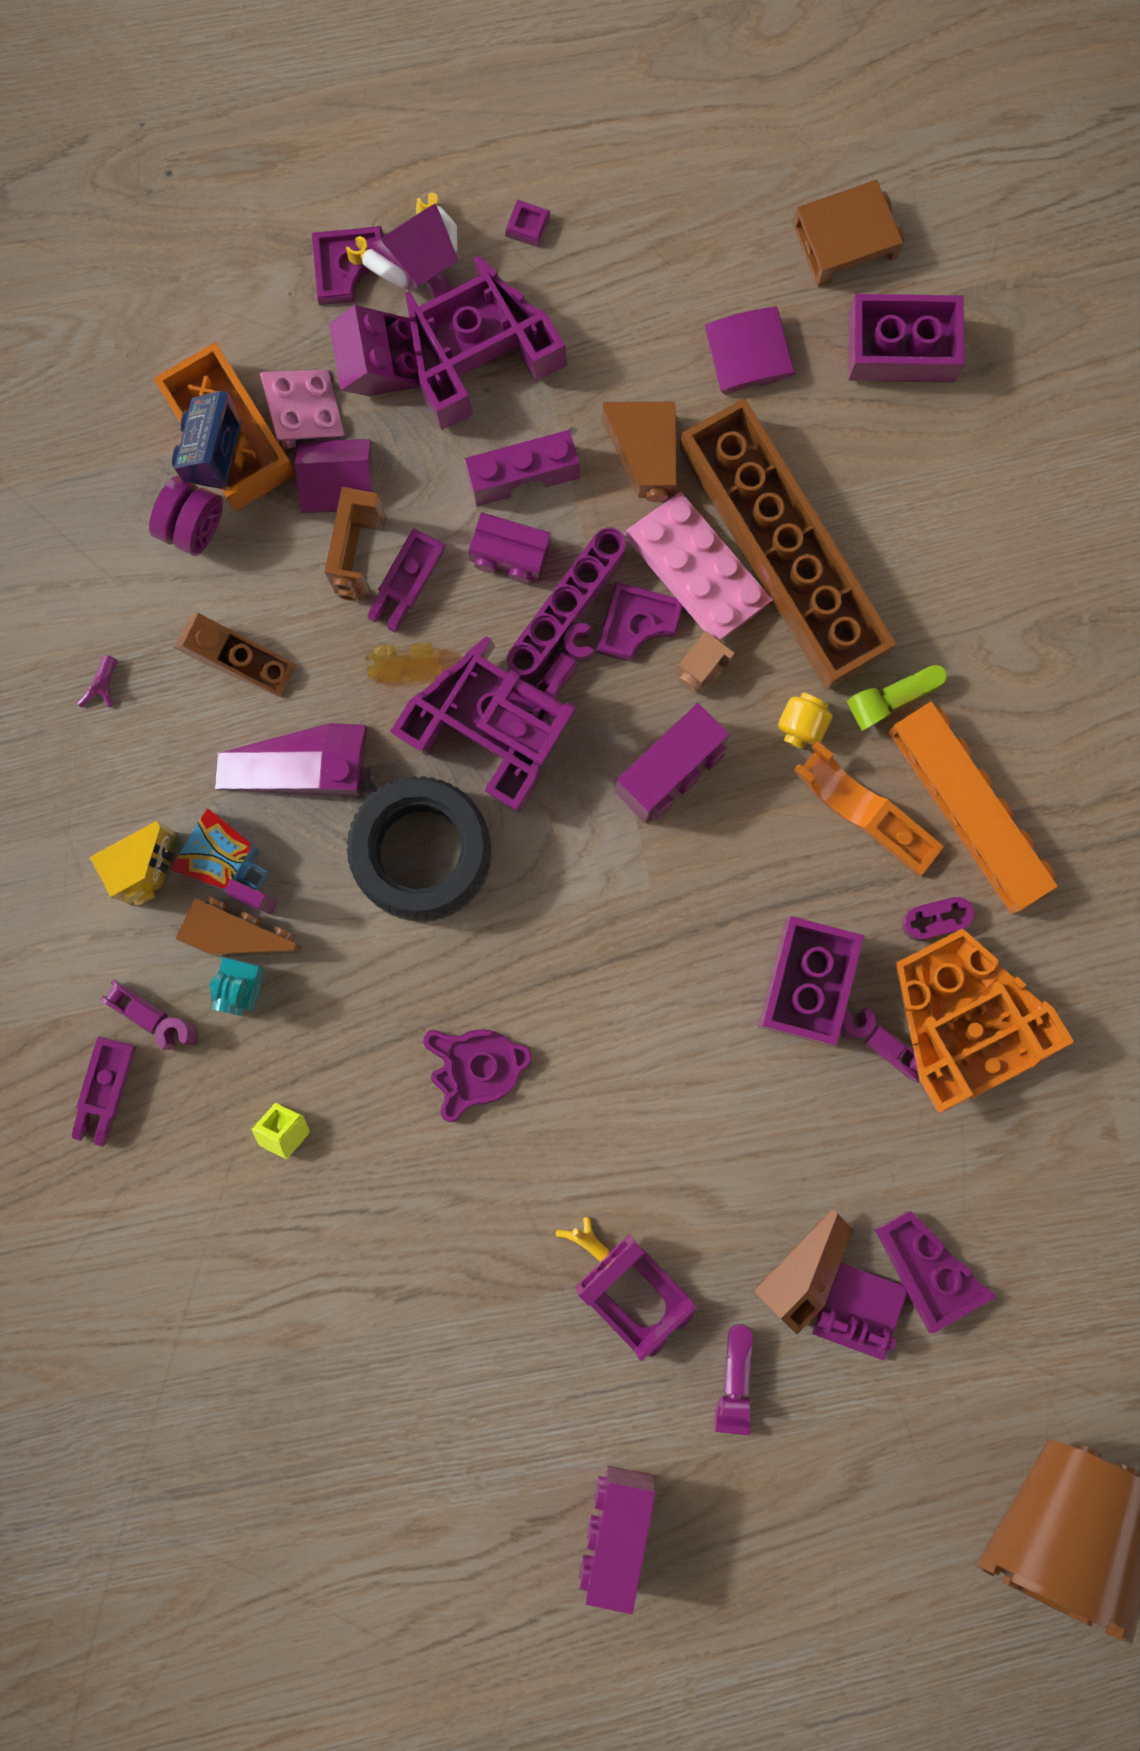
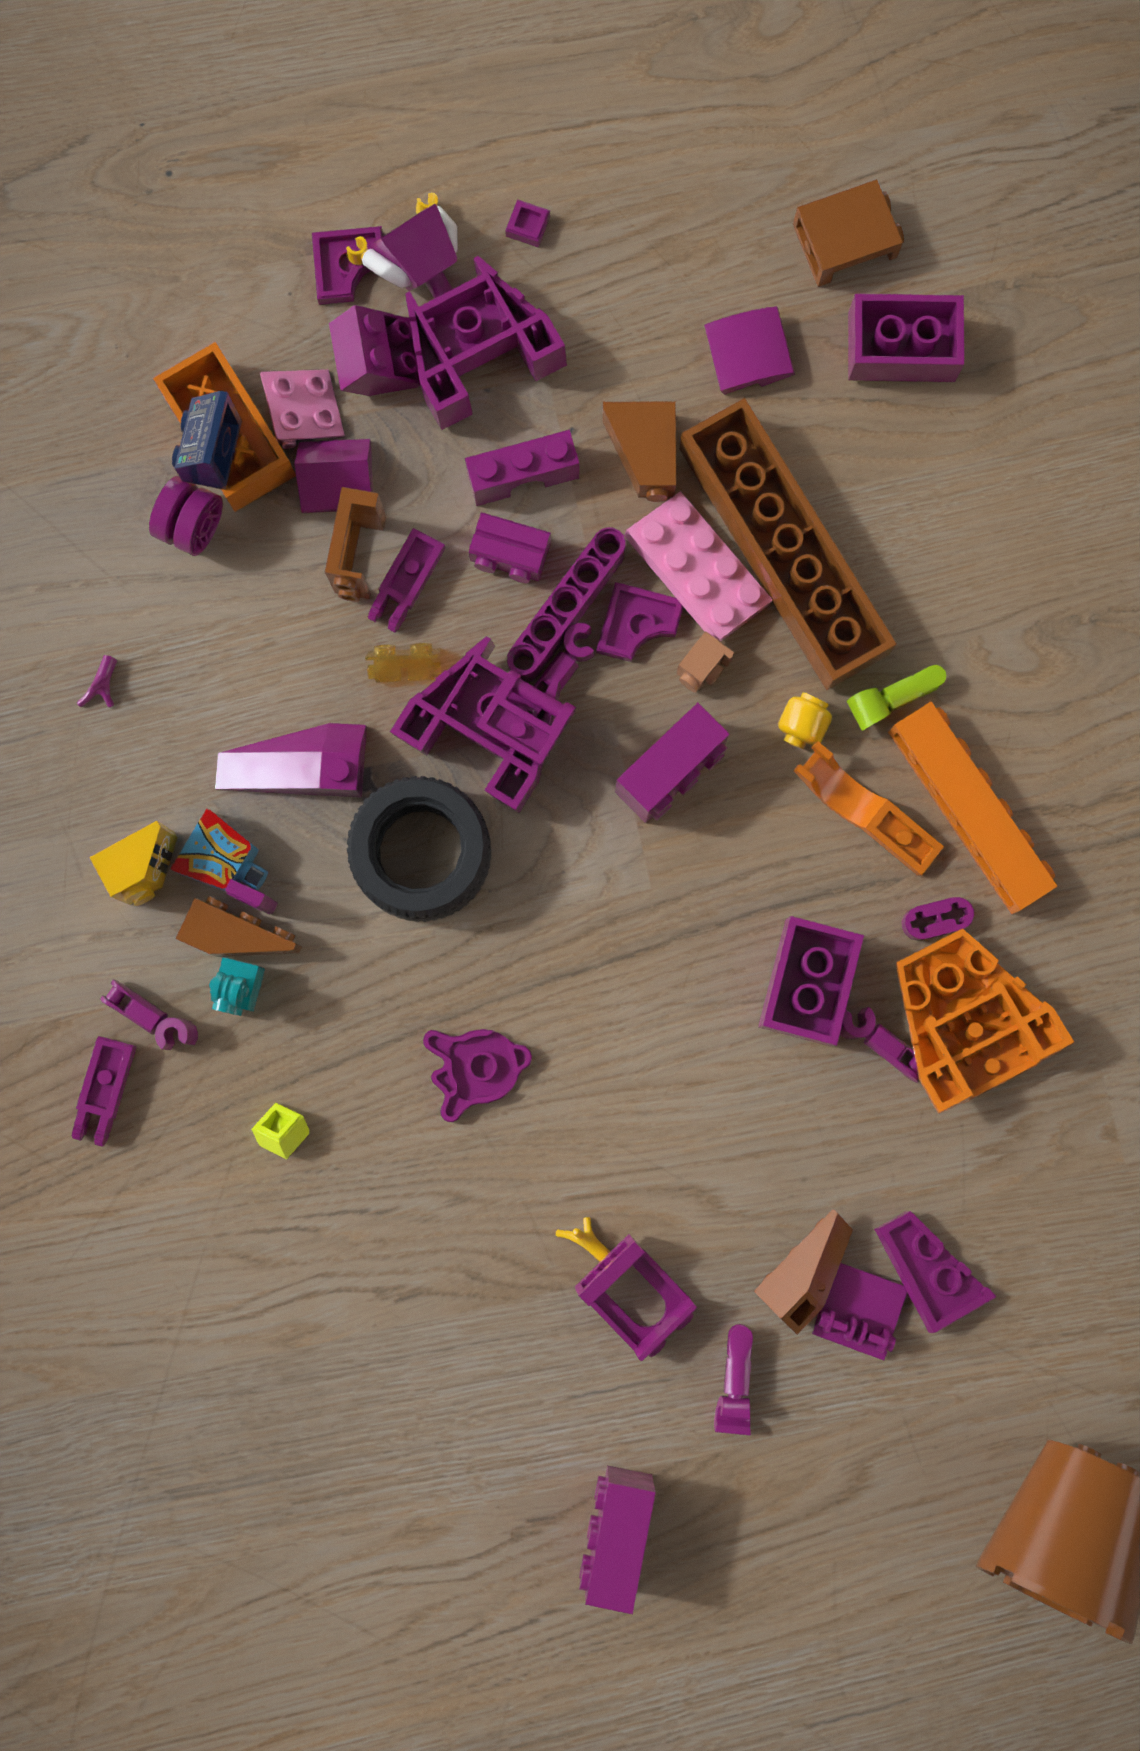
(234, 654): dark orange slope -> none

